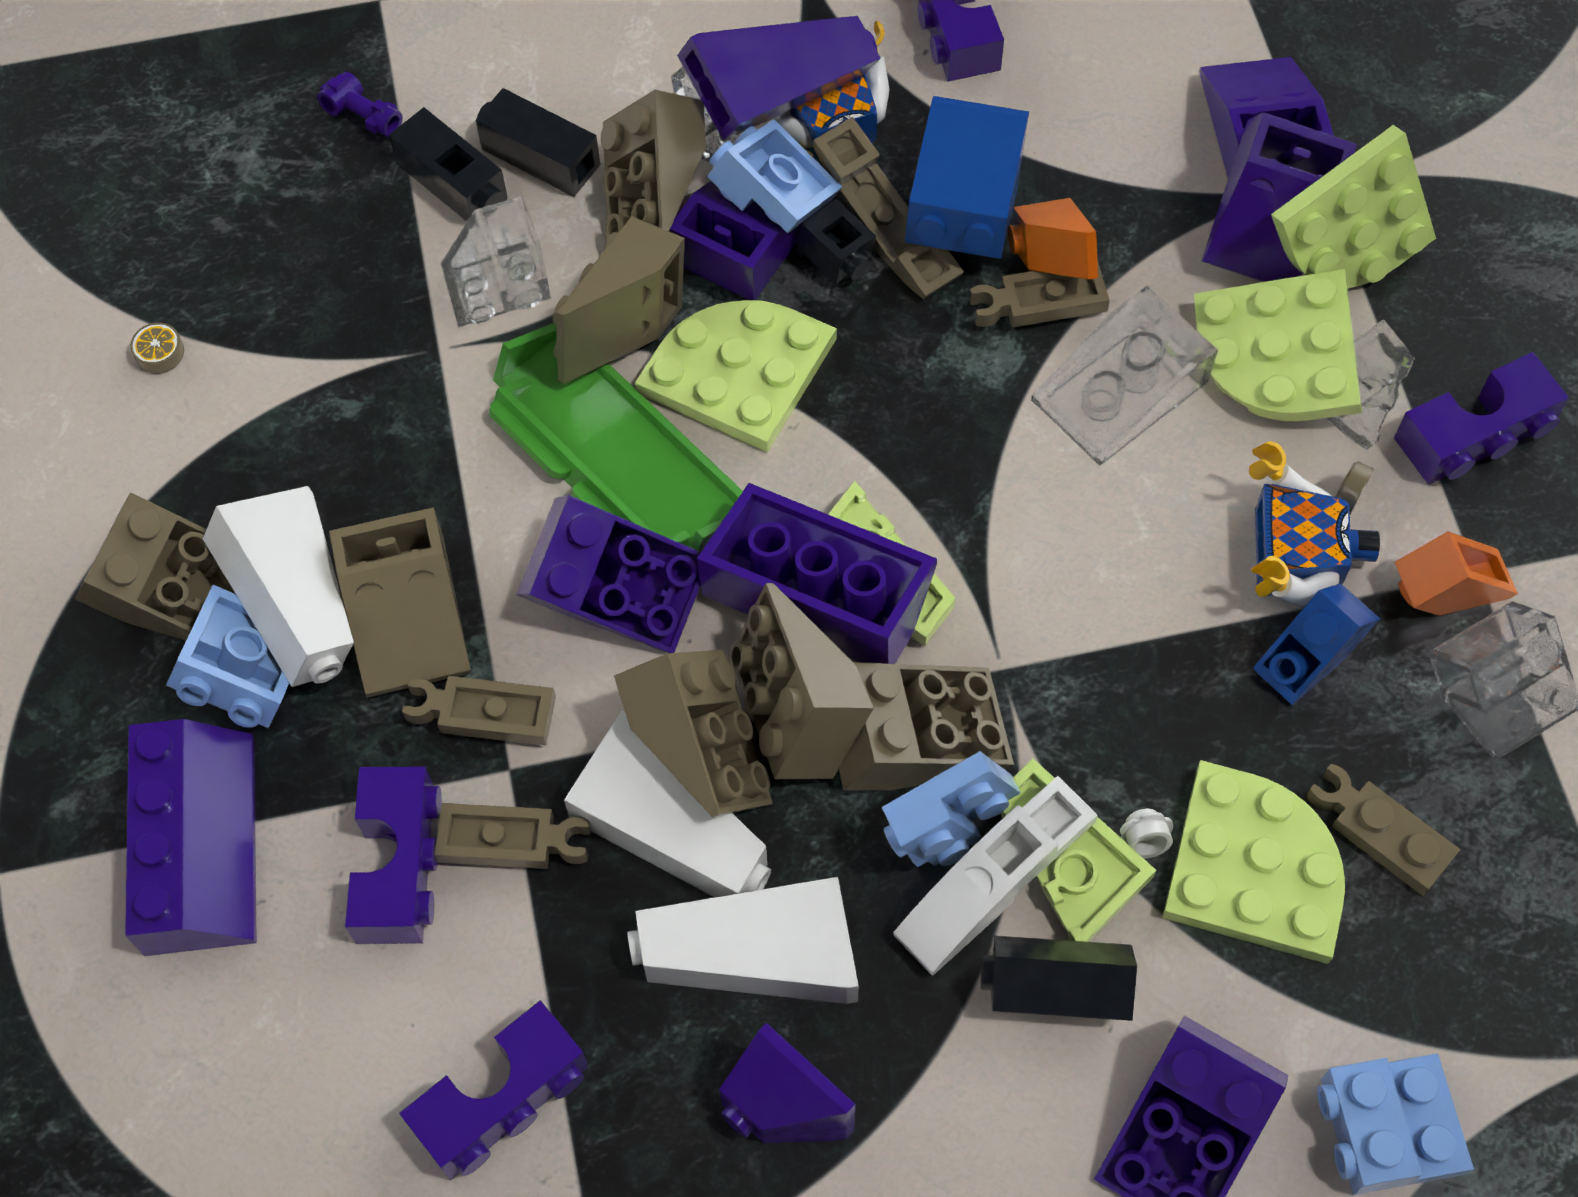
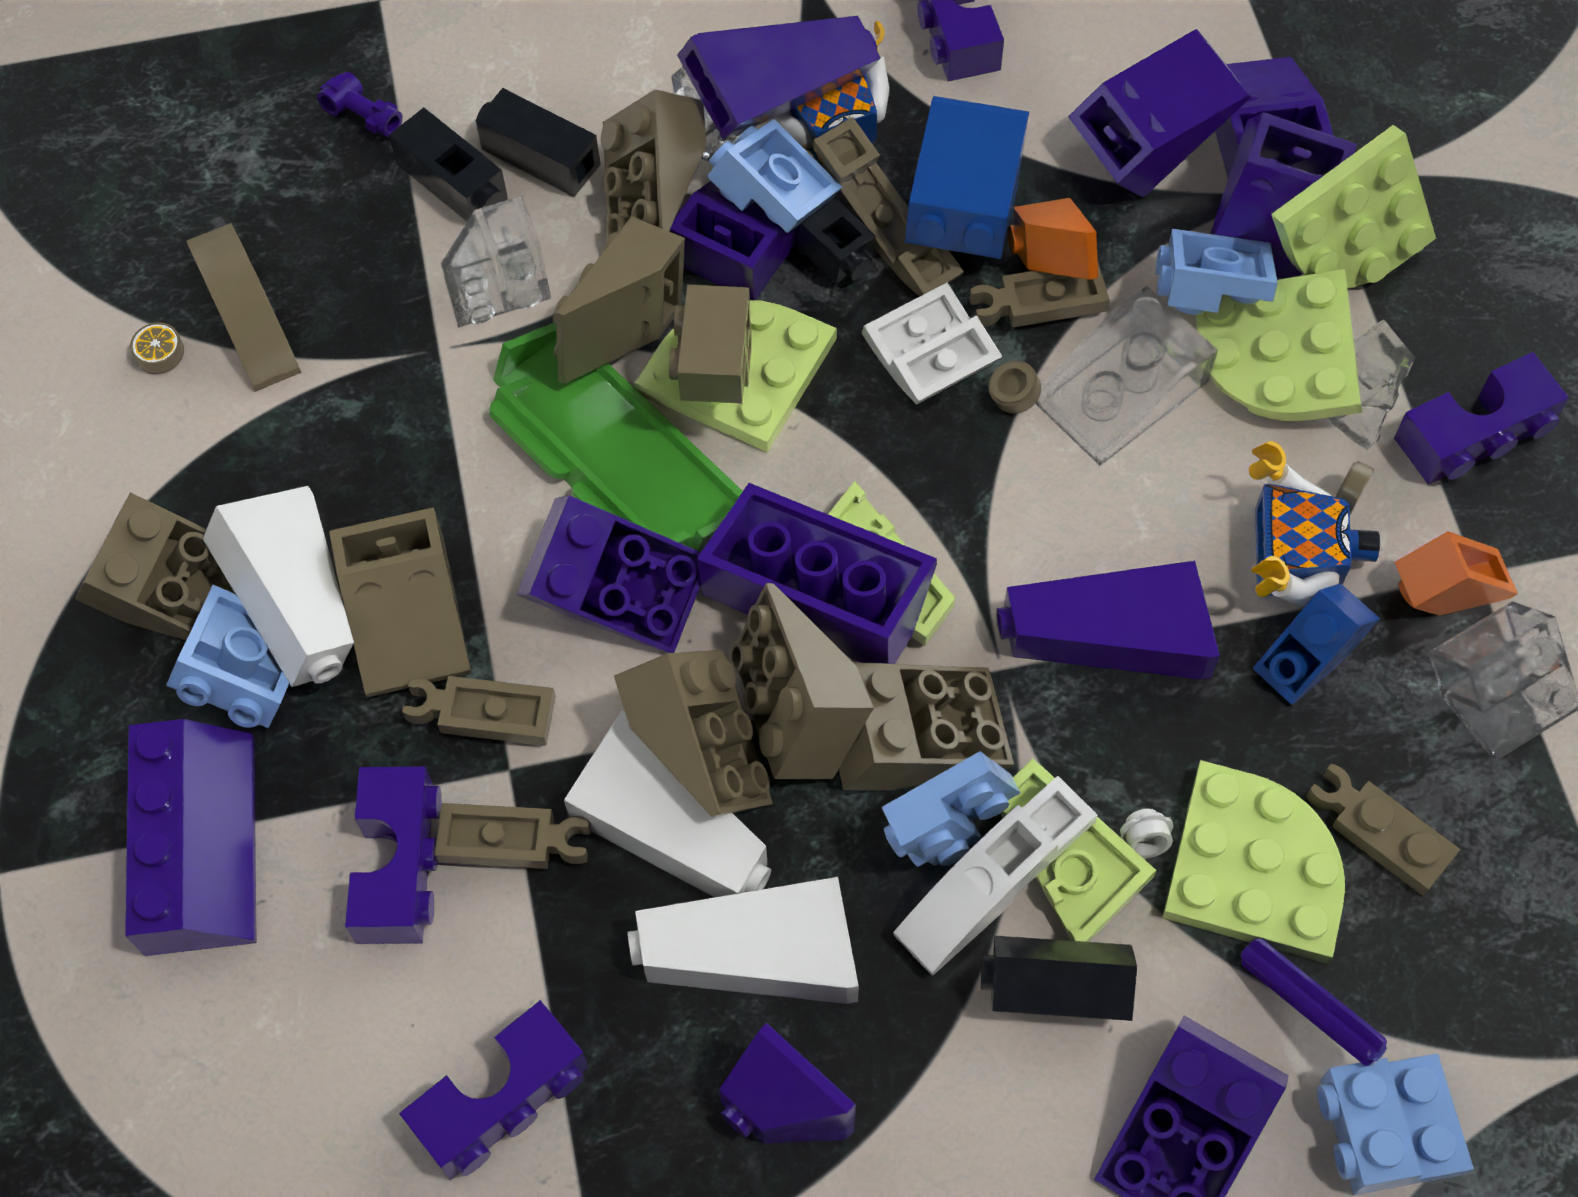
(243, 307): none -> dark tan slope
(712, 344): none -> dark tan brick
(930, 343): none -> white slope
(1014, 387): none -> dark tan tile
(1115, 620): none -> dark purple slope
(1159, 111): none -> dark purple slope
(1205, 266): none -> light blue plate
(1314, 1002): none -> dark purple axle

